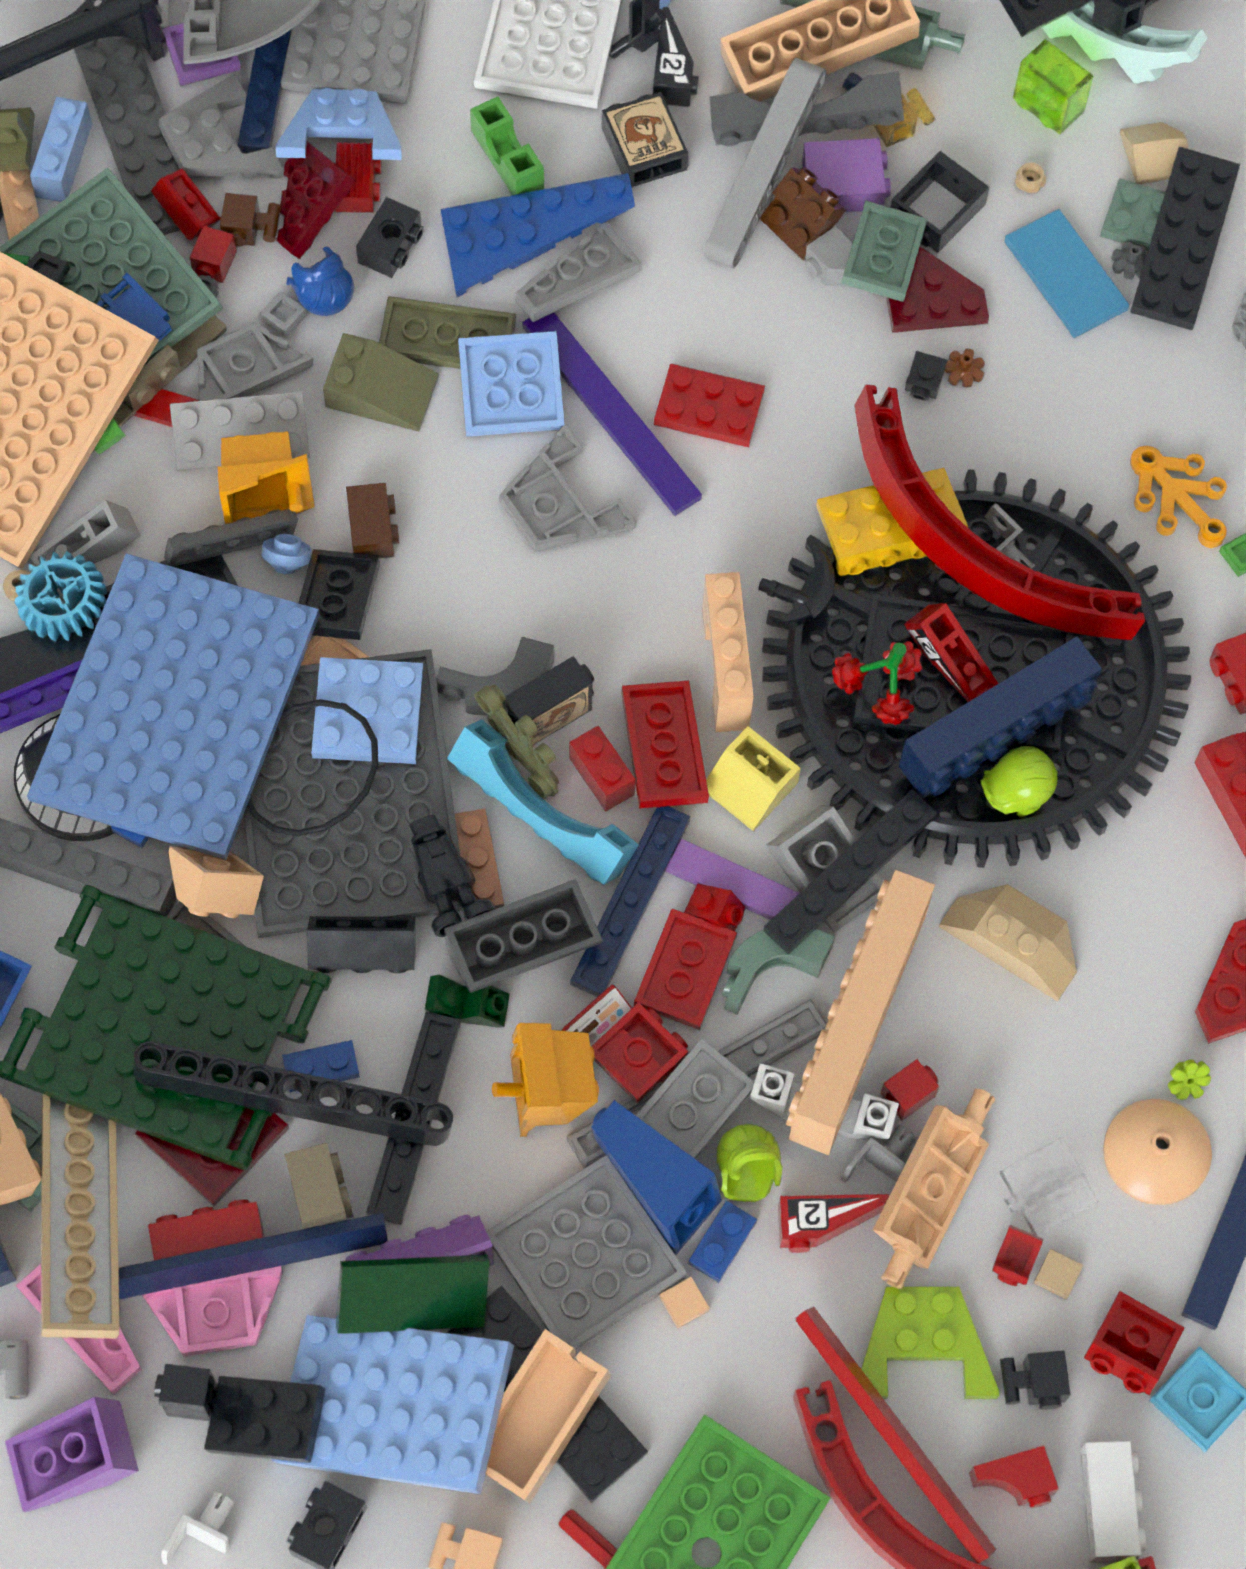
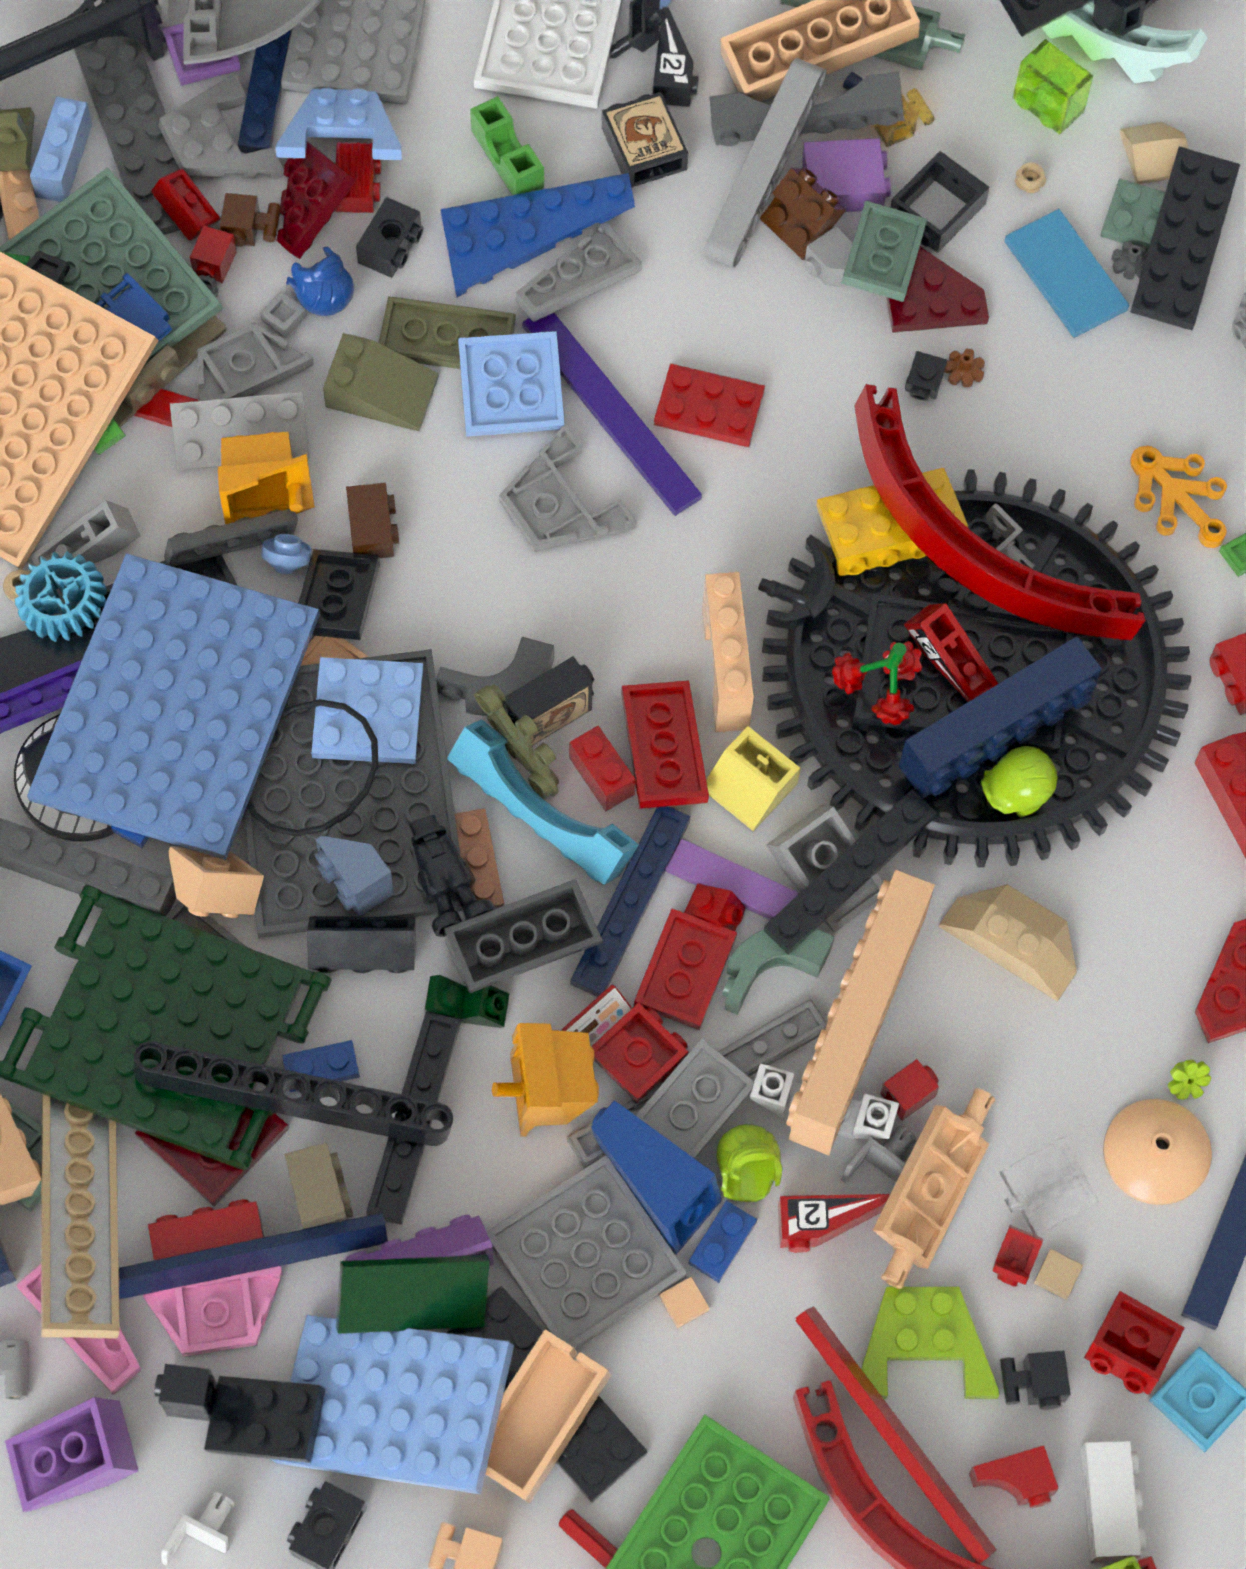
(356, 871): none -> sand blue slope

